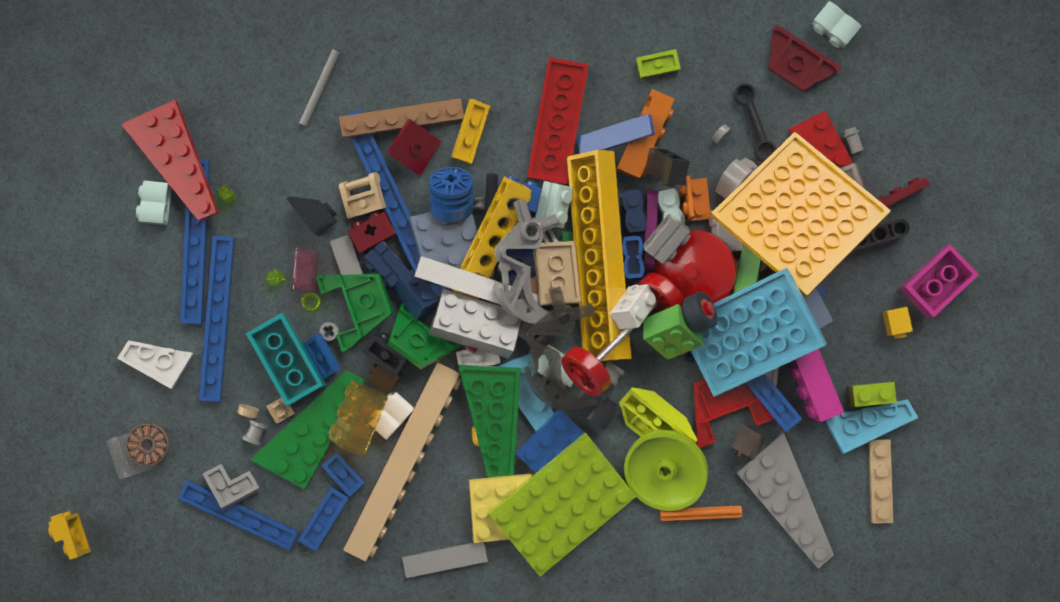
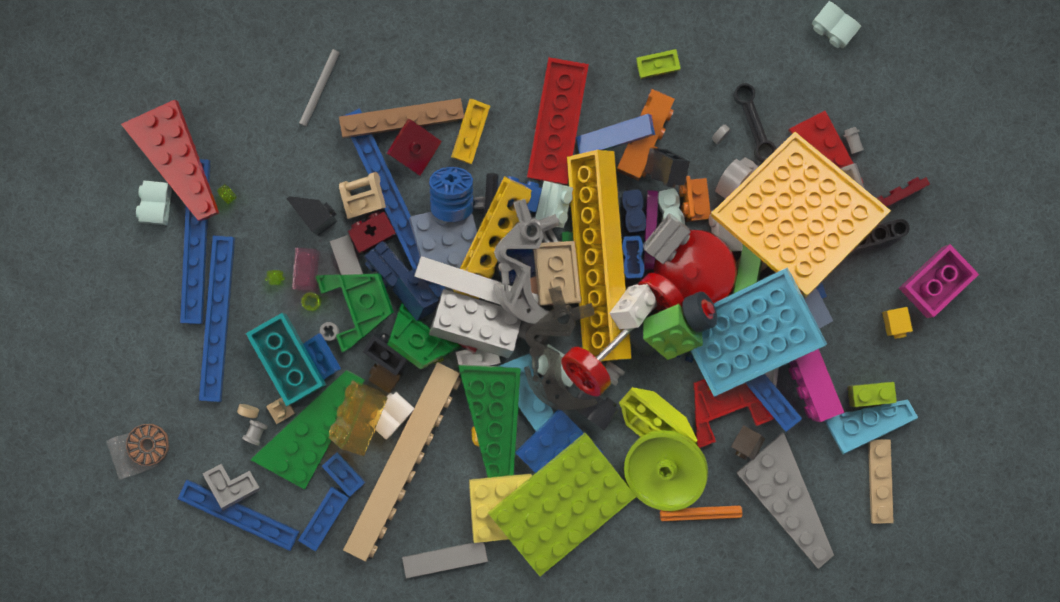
(70, 530): yellow plate -> none
(157, 362): white wing -> none
(797, 61): dark red wing -> none

